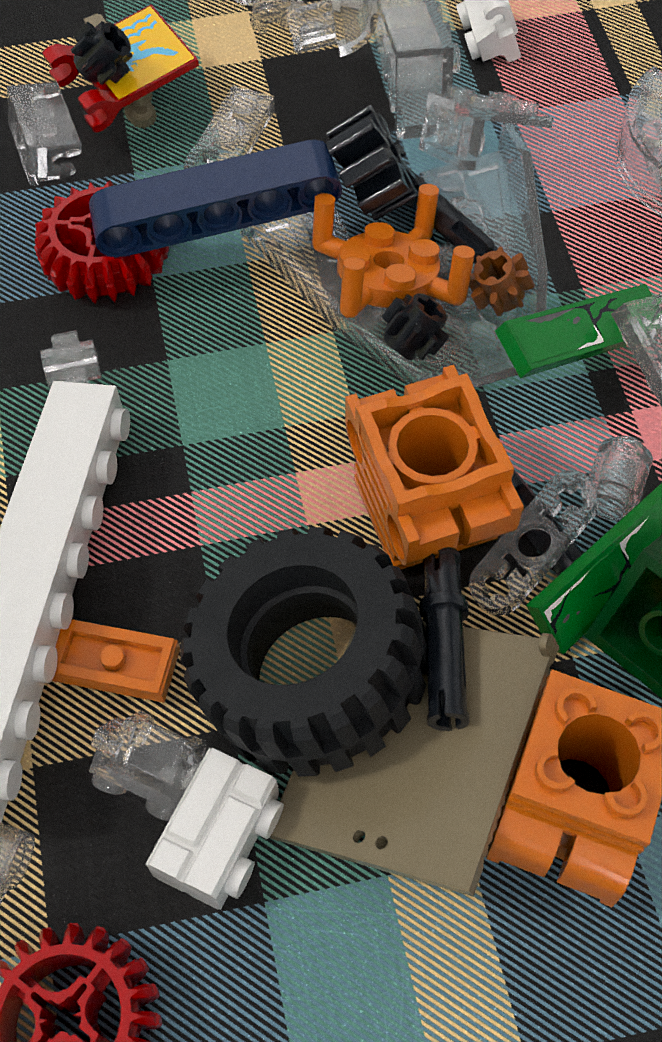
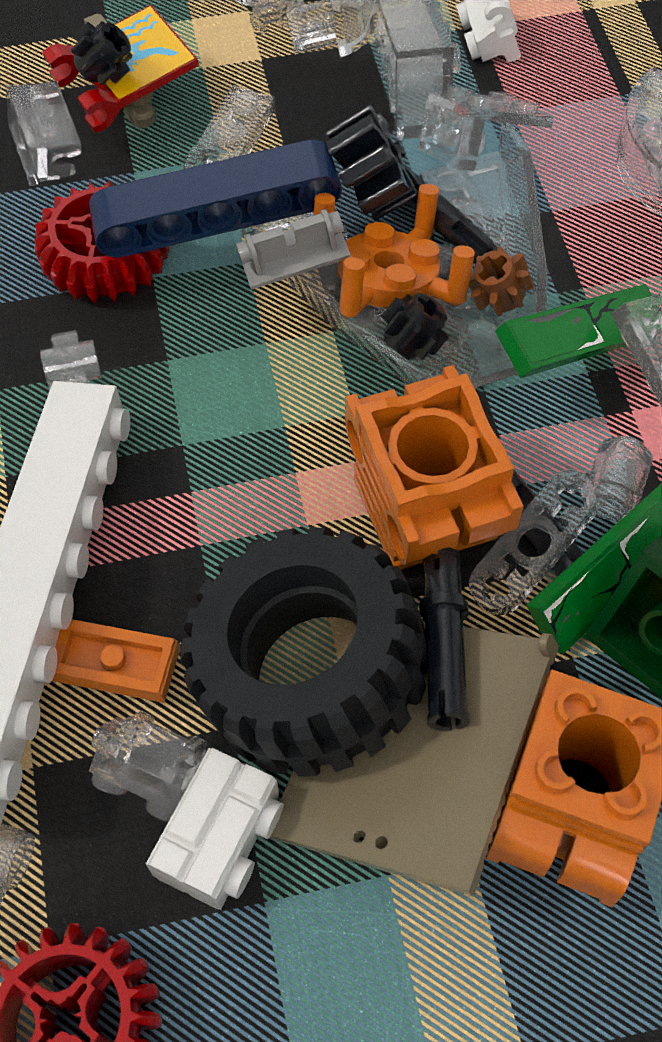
(287, 253): none -> light grey hinge

